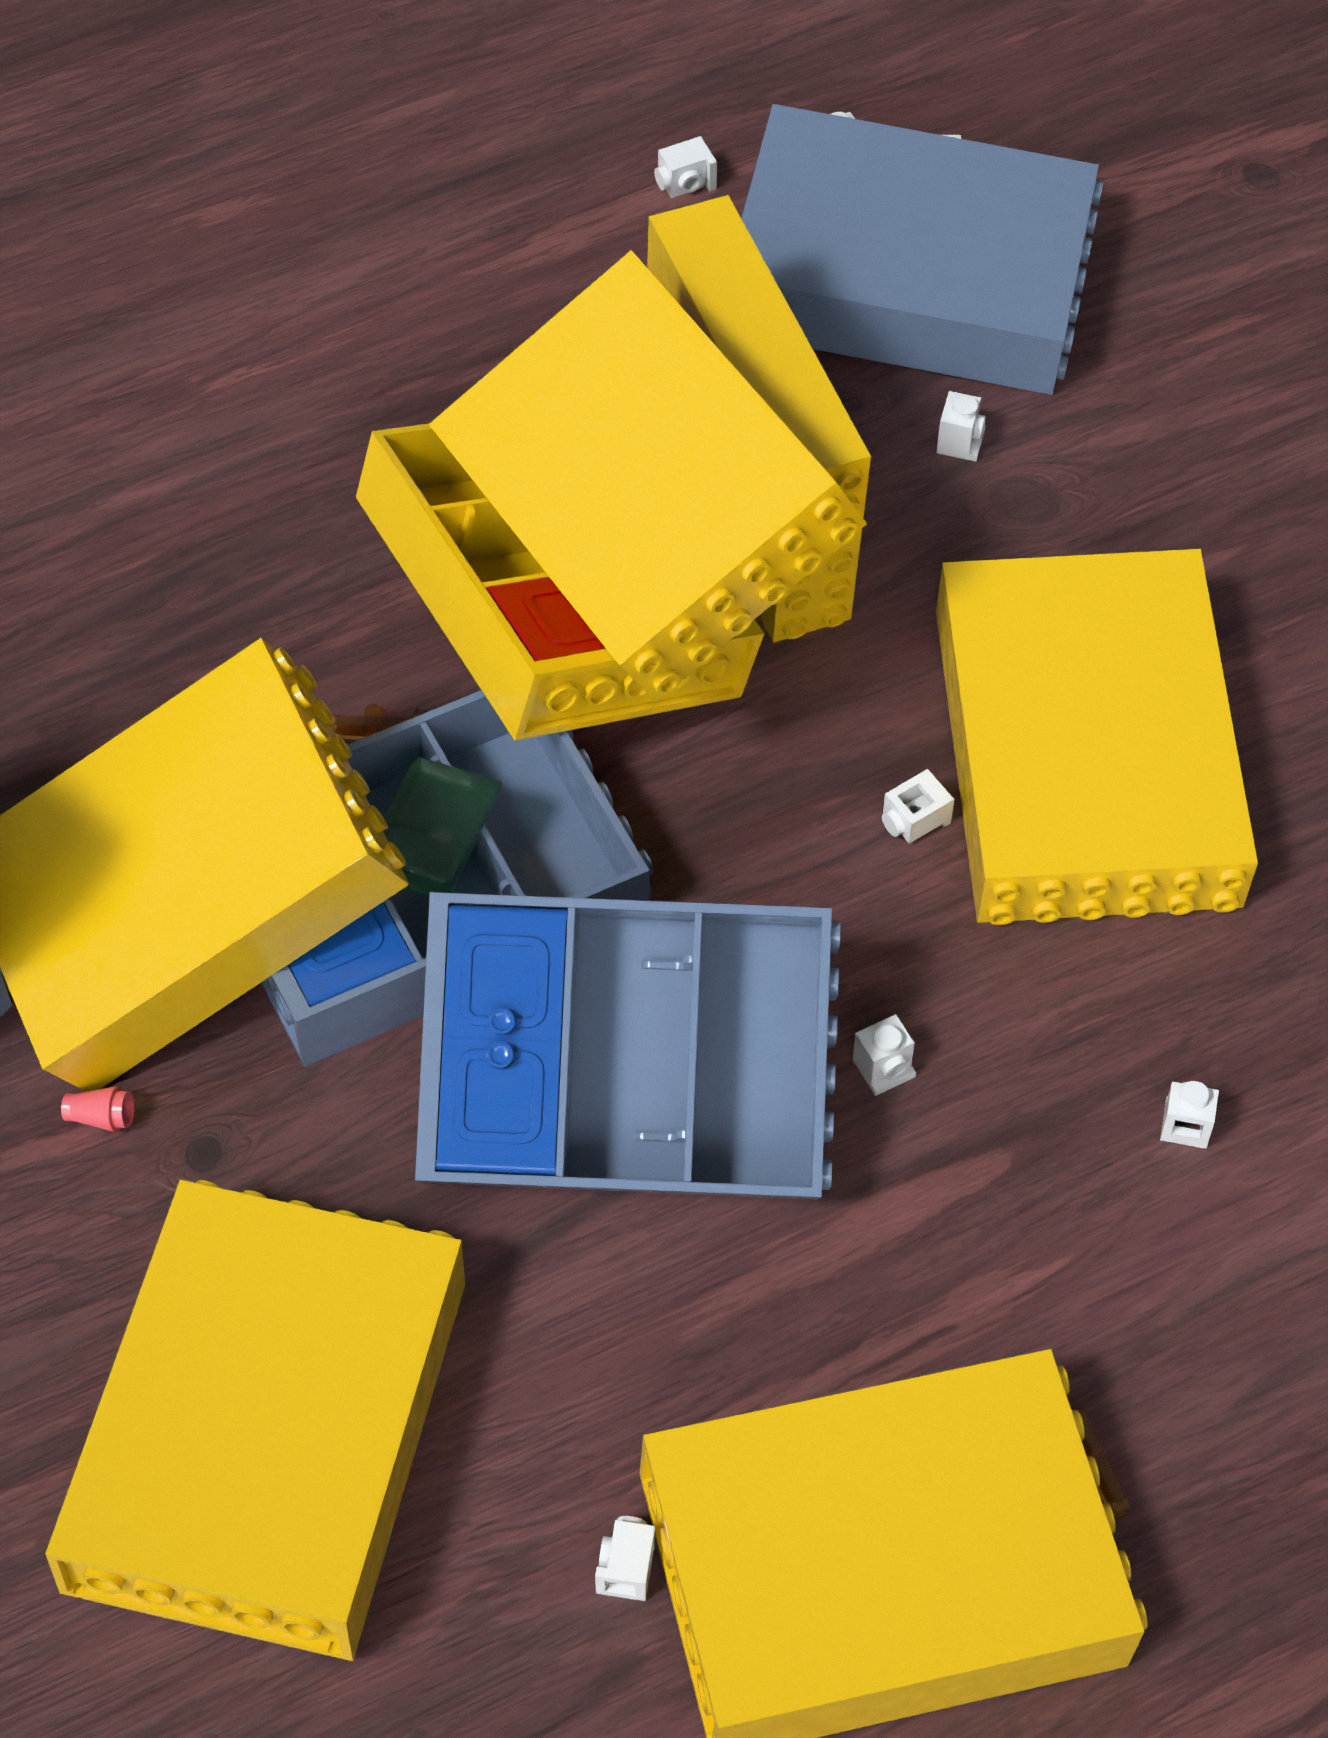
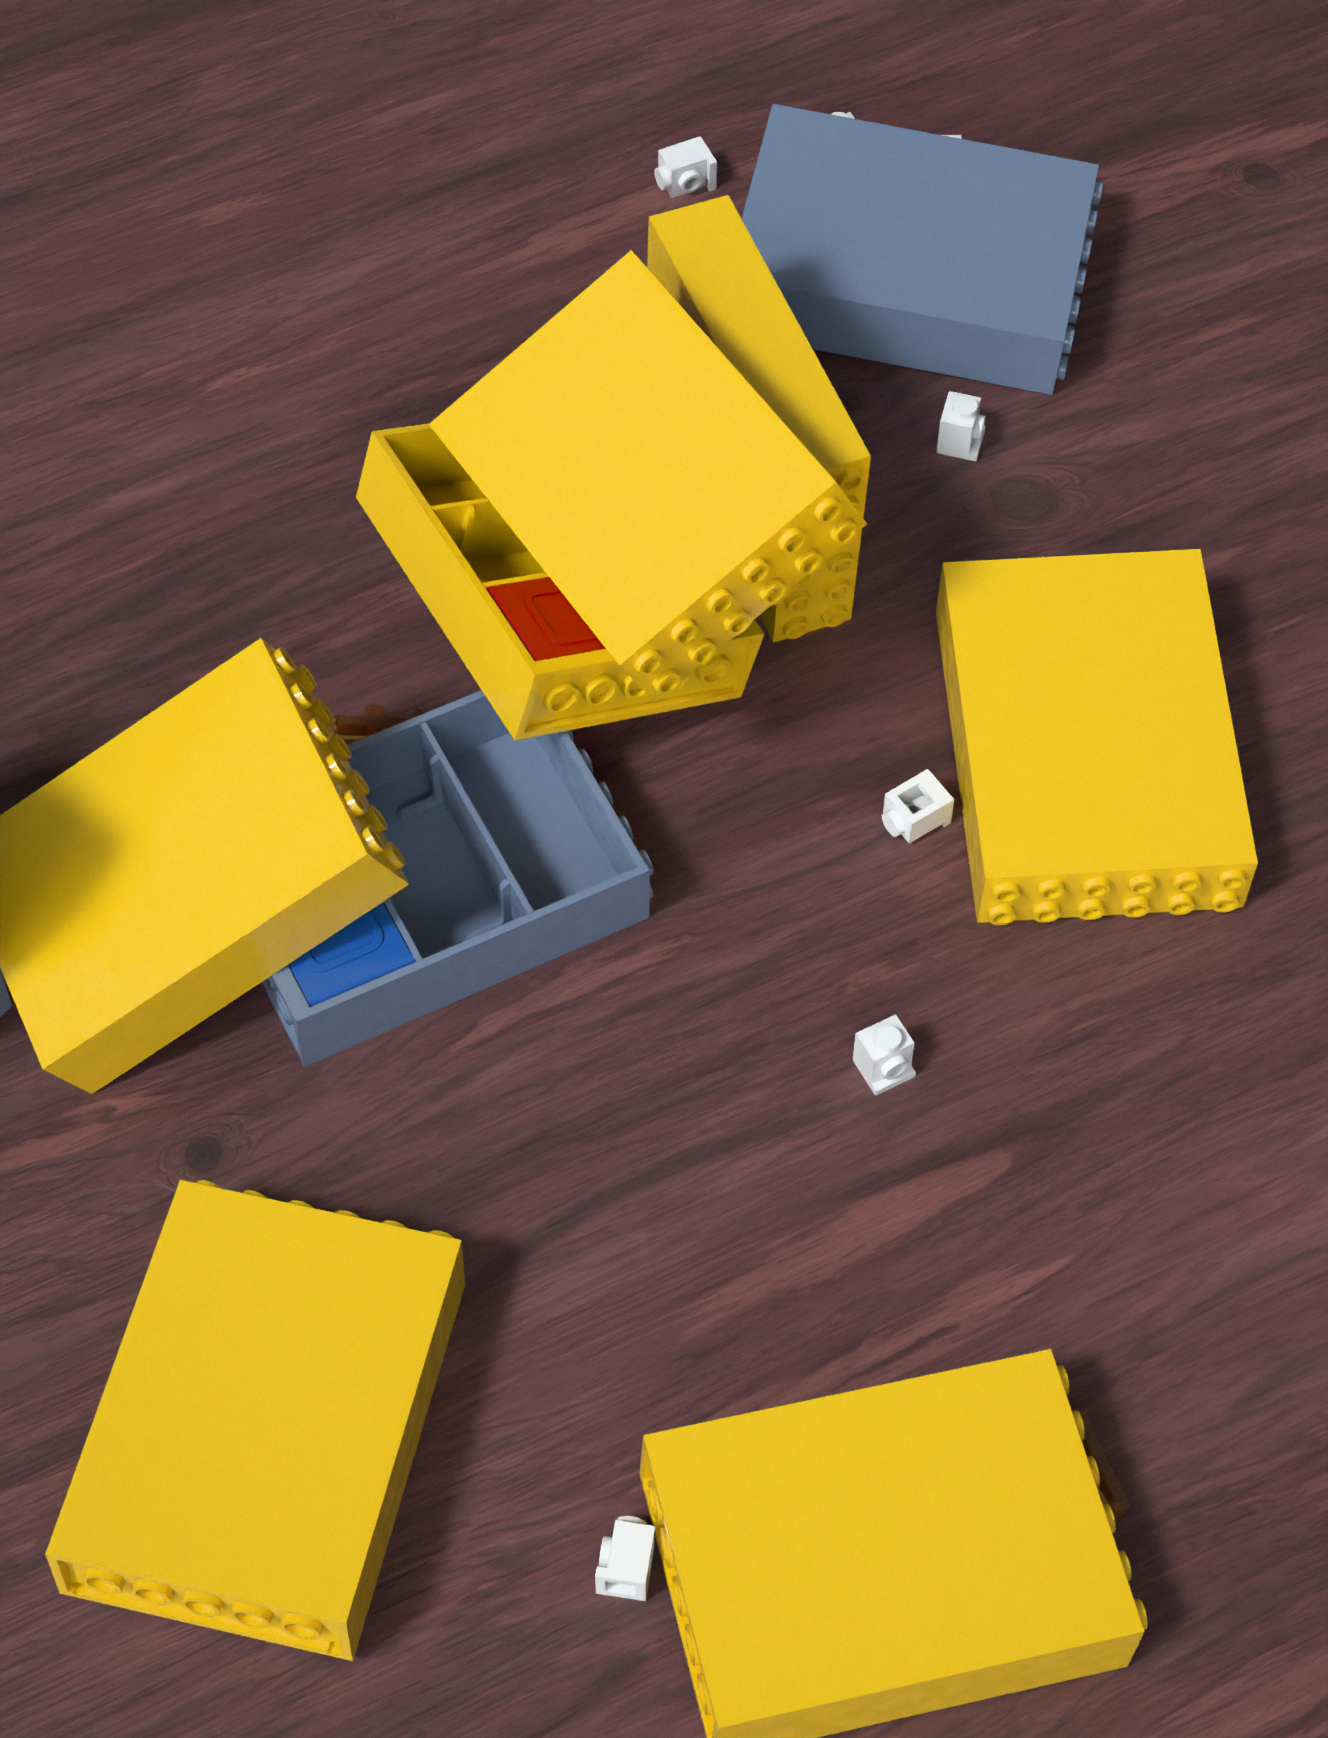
(100, 1108): coral cone -> none
(438, 822): clear green piece -> none
(627, 1046): sand blue container -> none
(1192, 1104): white brick -> none

